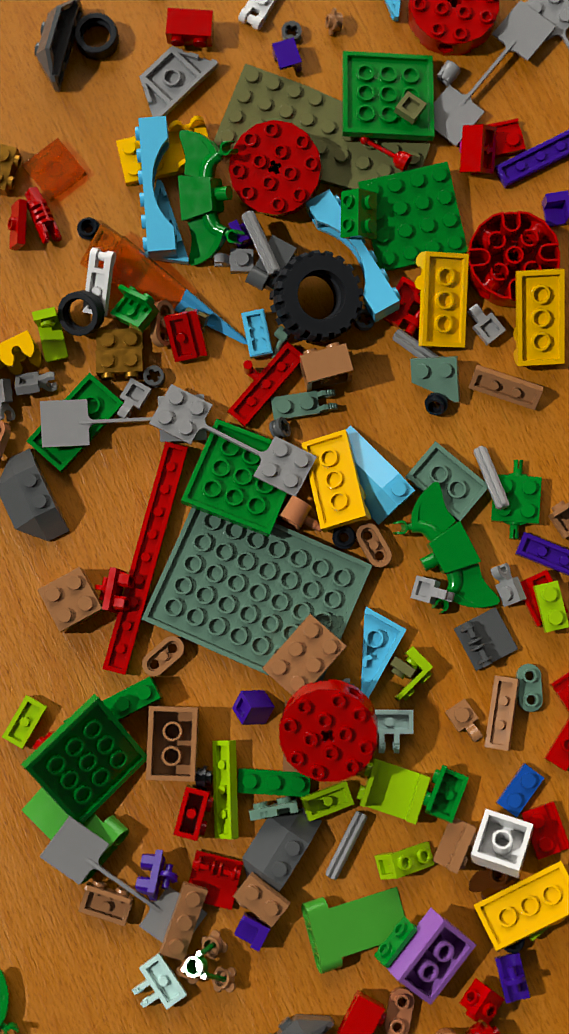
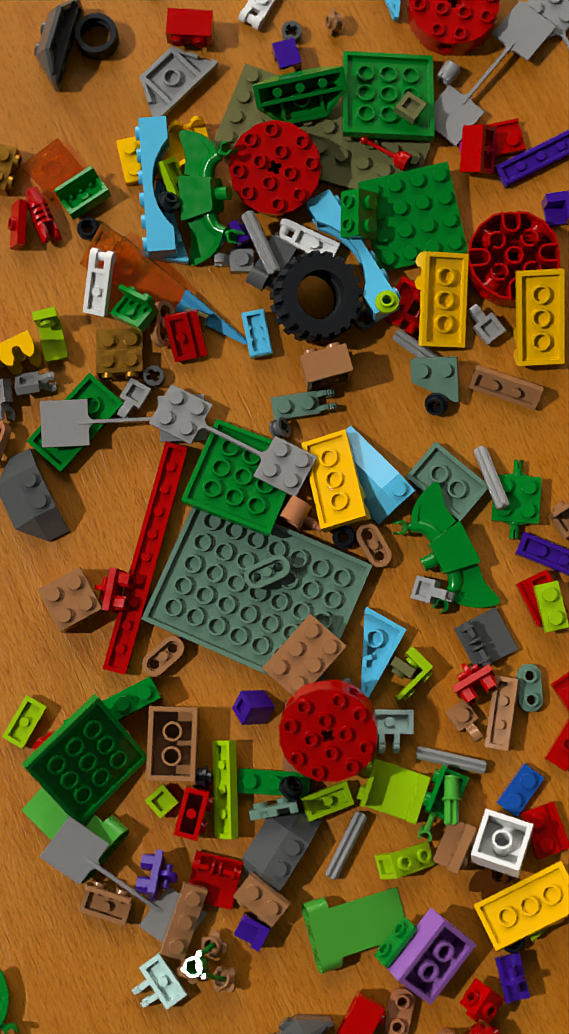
(65, 316): black tyre -> none
(82, 192): none -> green bracket
(161, 801): none -> lime plate
(168, 202): none -> black plate
(169, 173): none -> lime plate
(264, 383): red plate -> none
(267, 573): none -> sand green plate
(282, 336): sand green hand -> none
(290, 787): none -> black plate
(301, 94): none -> green wedge
(305, 239): none -> white plate
(387, 308): none -> lime plate
(427, 828): none -> bright green hand
(451, 760): none -> light grey axle
(451, 800): none -> bright green axle
(473, 678): none -> red hips
(508, 588): light grey plate -> none

